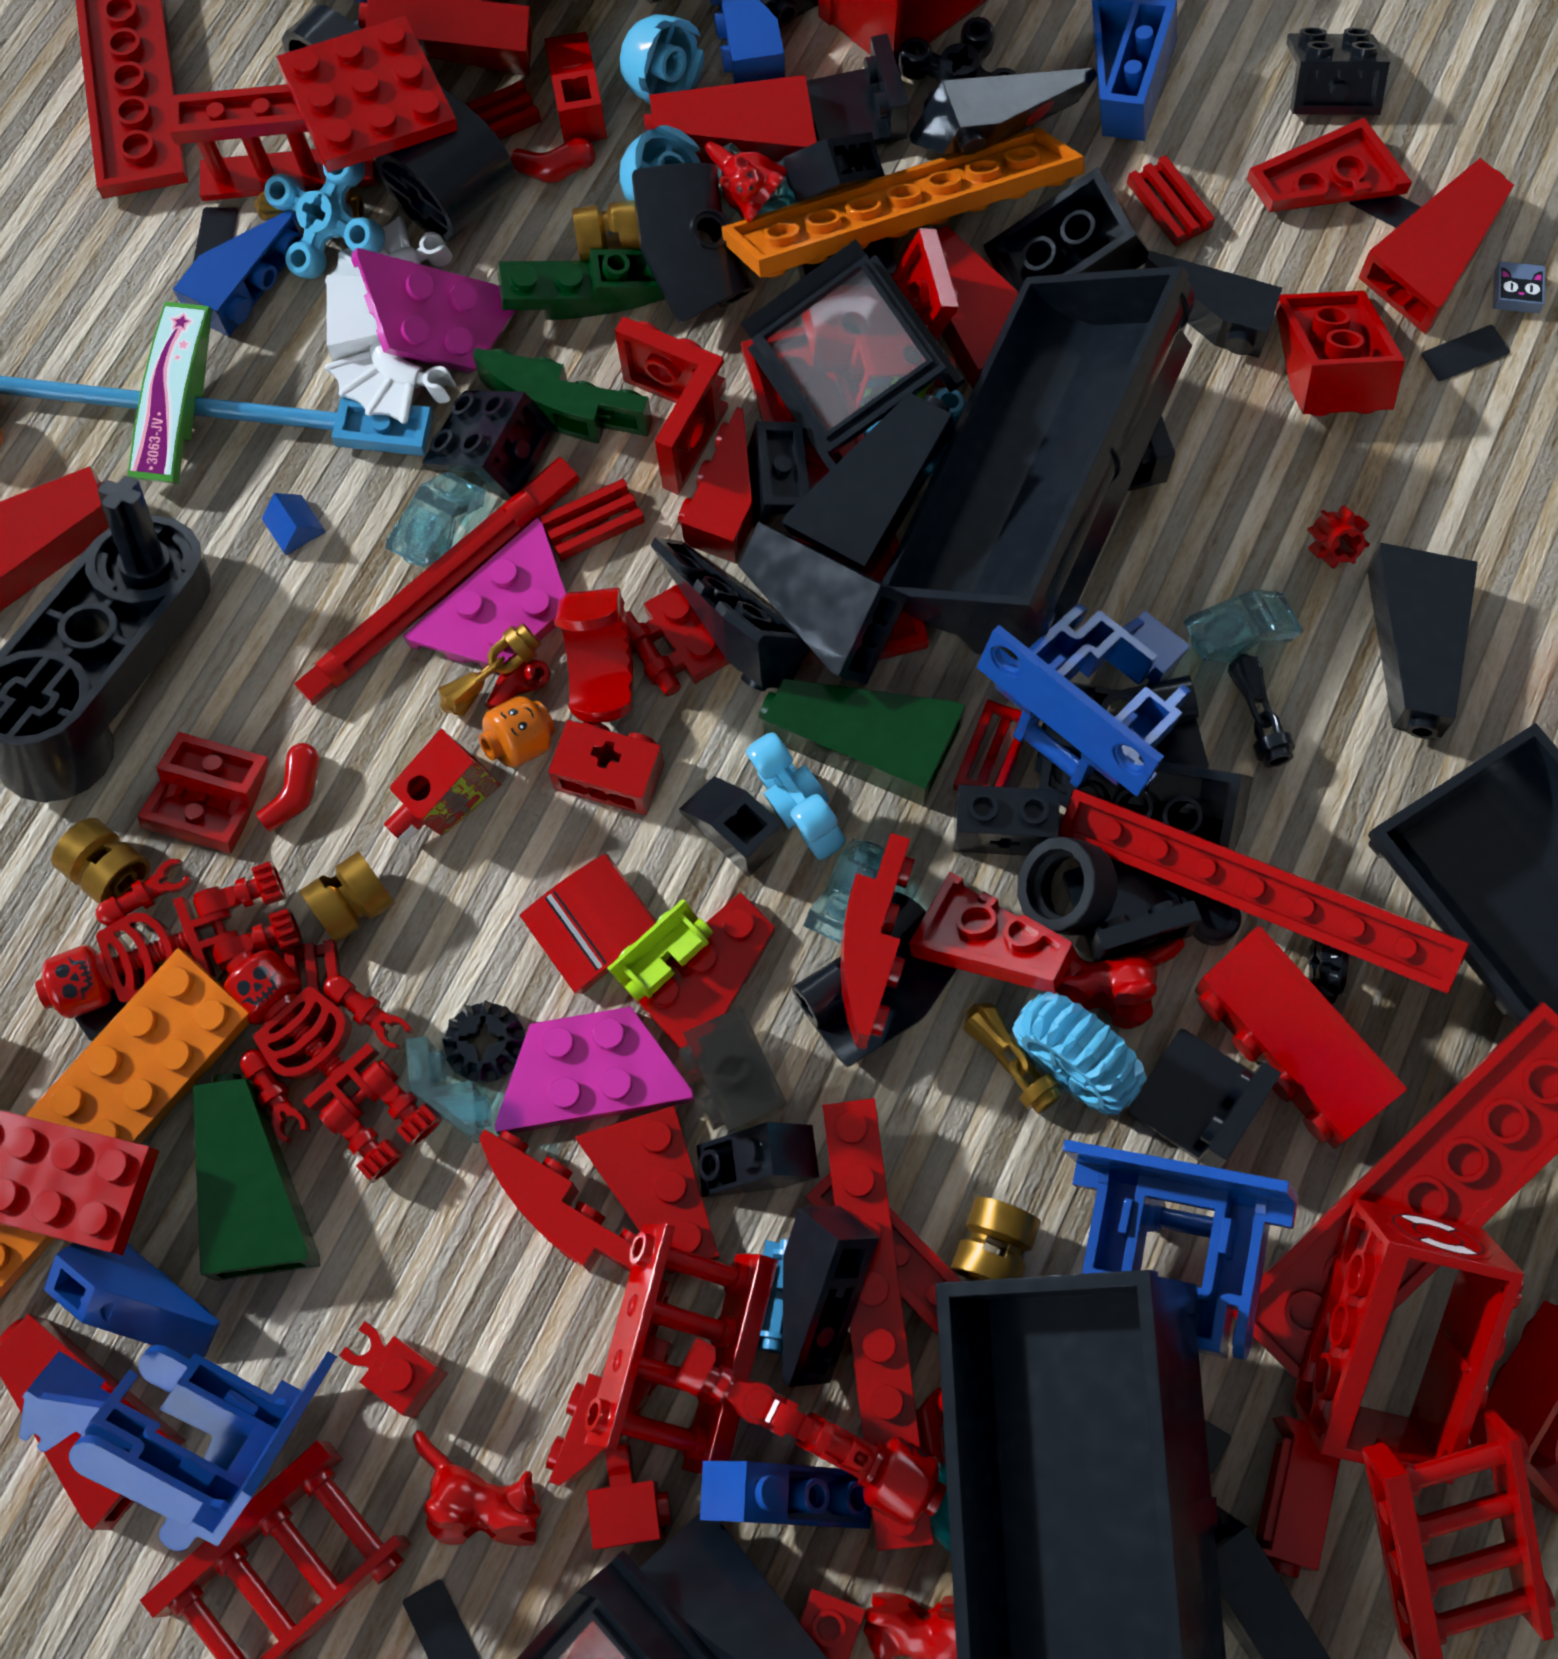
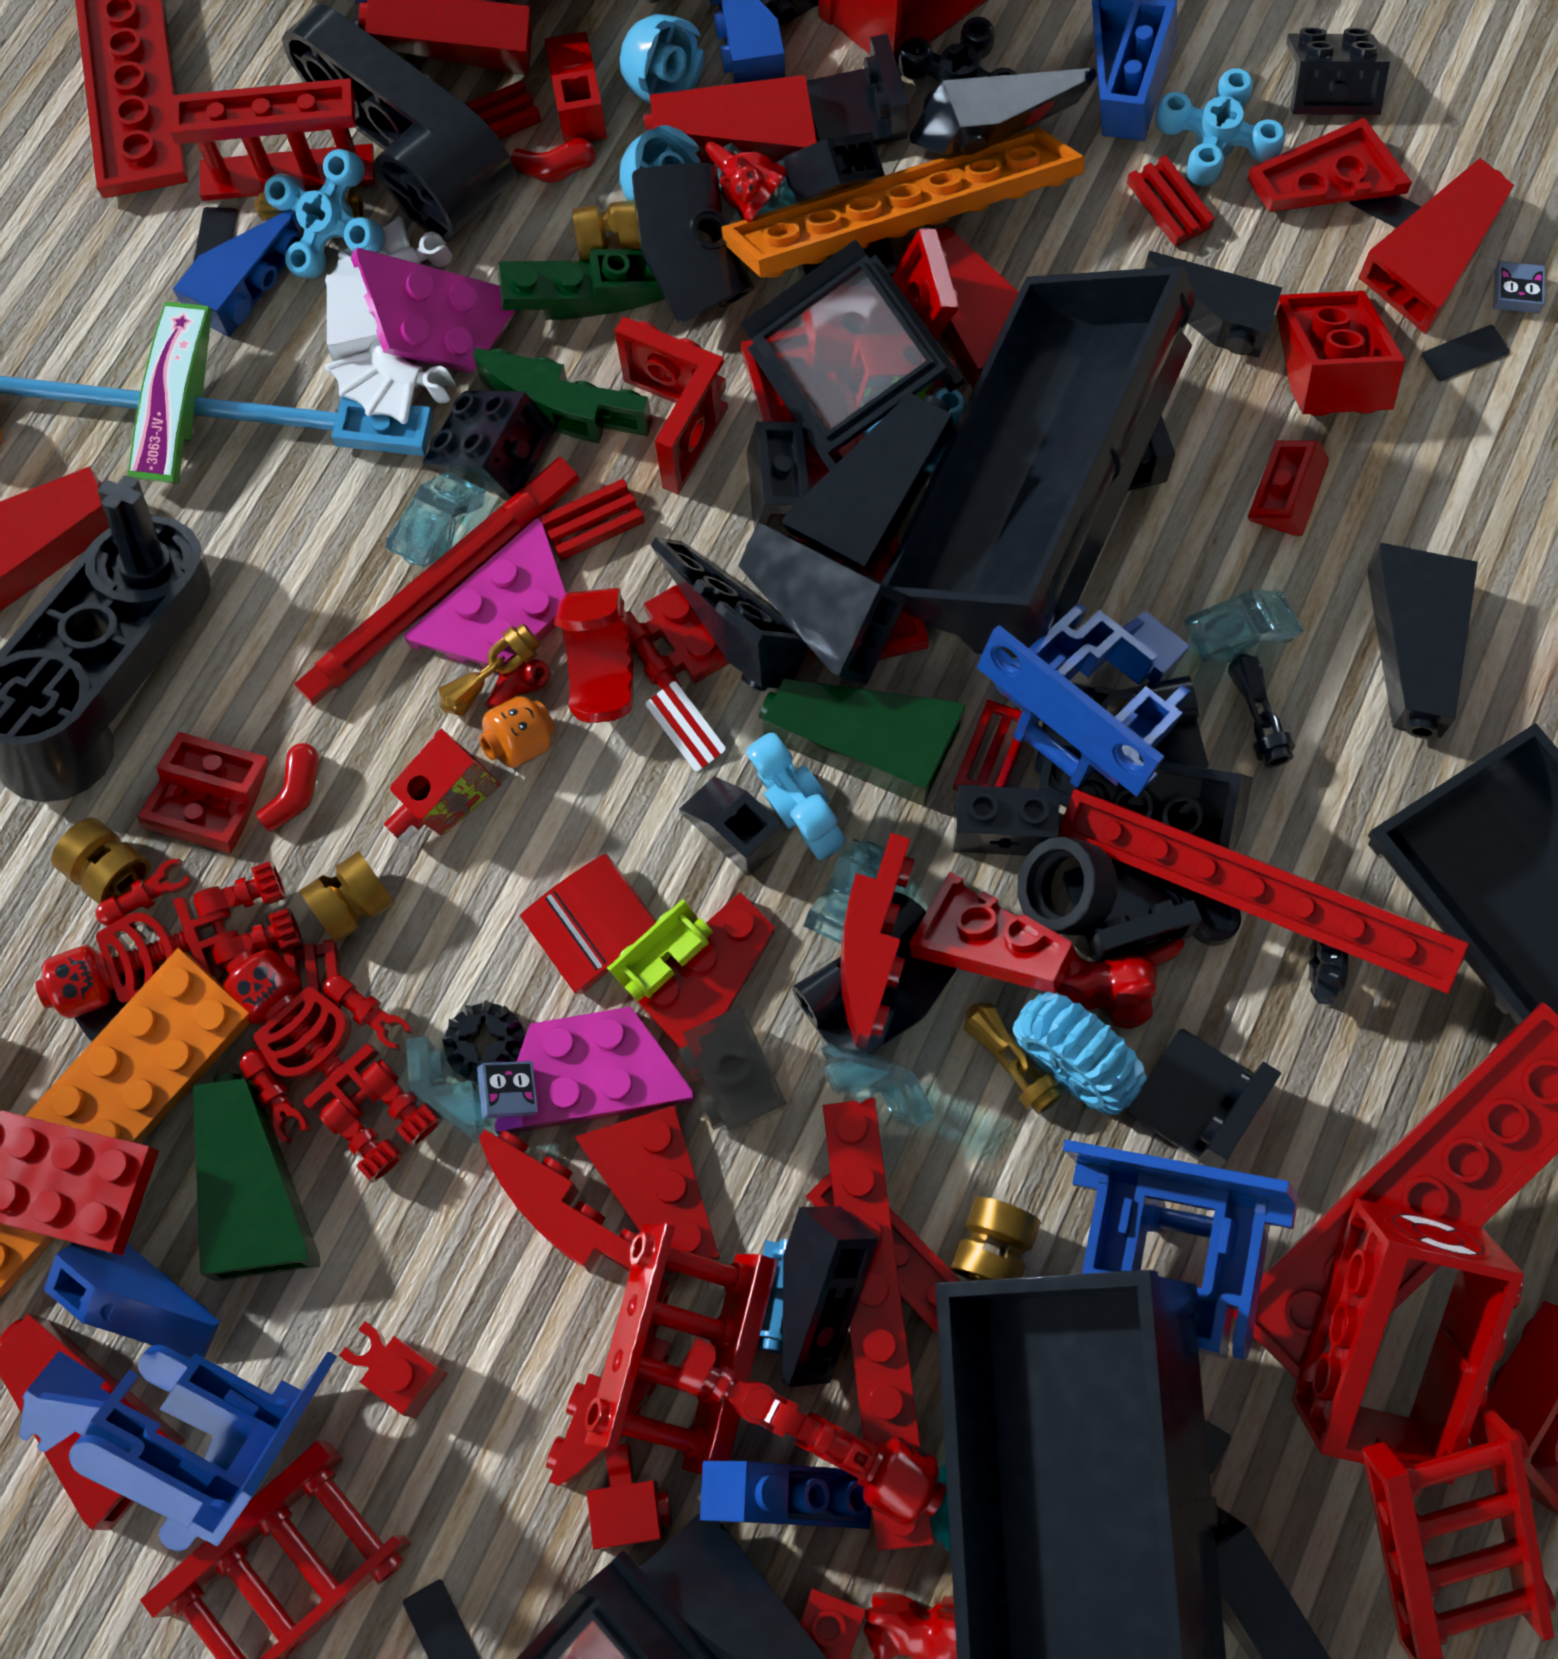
(291, 521): blue slope -> none
(366, 93): red plate -> none
(467, 1503): red animal -> none
(507, 1089): none -> tile
(621, 784): red brick -> none
(685, 726): none -> sticker
(721, 508): red slope -> none
(758, 1159): black slope -> none
(864, 1075): none -> clear light blue slope
(931, 1425): red arm -> none
(1070, 234): black slope -> none
(1219, 127): none -> medium azure gear
(1289, 486): none -> red slope
(1296, 1500): red window -> none
(1297, 1031): red slope -> none
(1338, 536): red gear -> none

